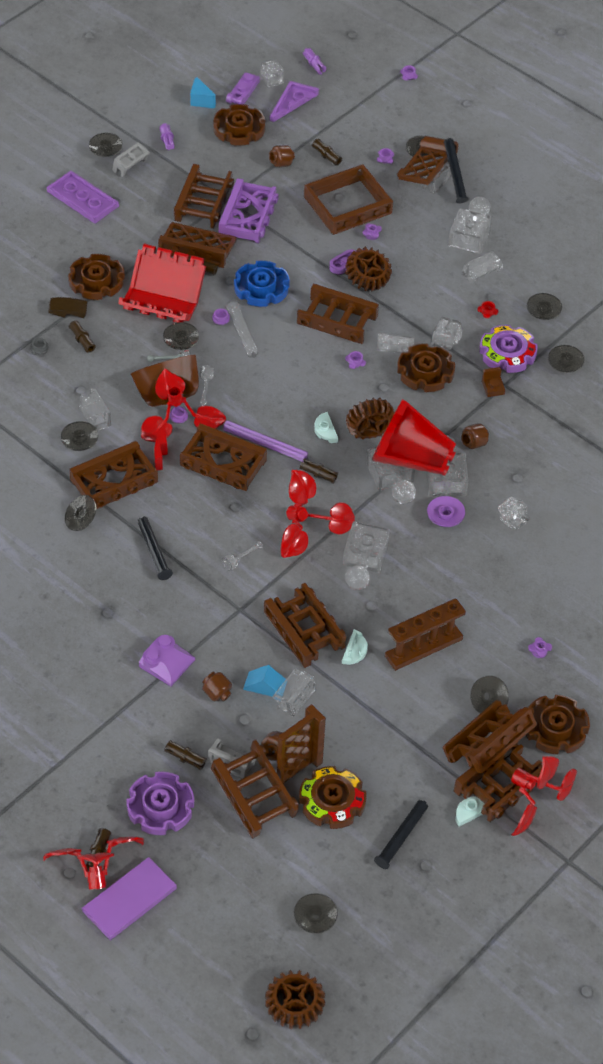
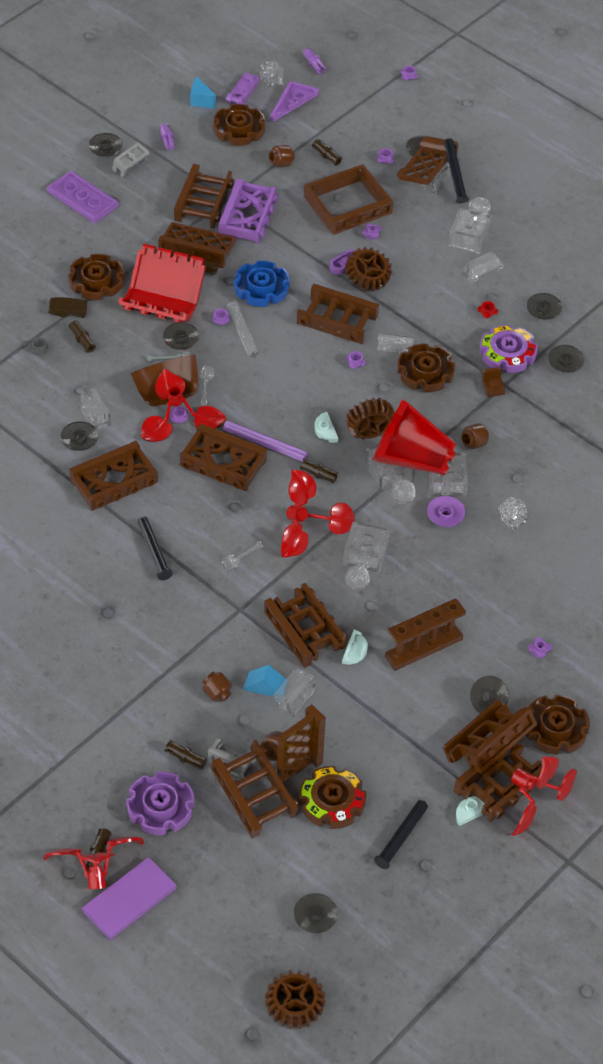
(80, 513): clear smoke dish -> none
(160, 449): red slope -> none
(166, 660): medium lavender slope -> none
(447, 333): clear brick -> none

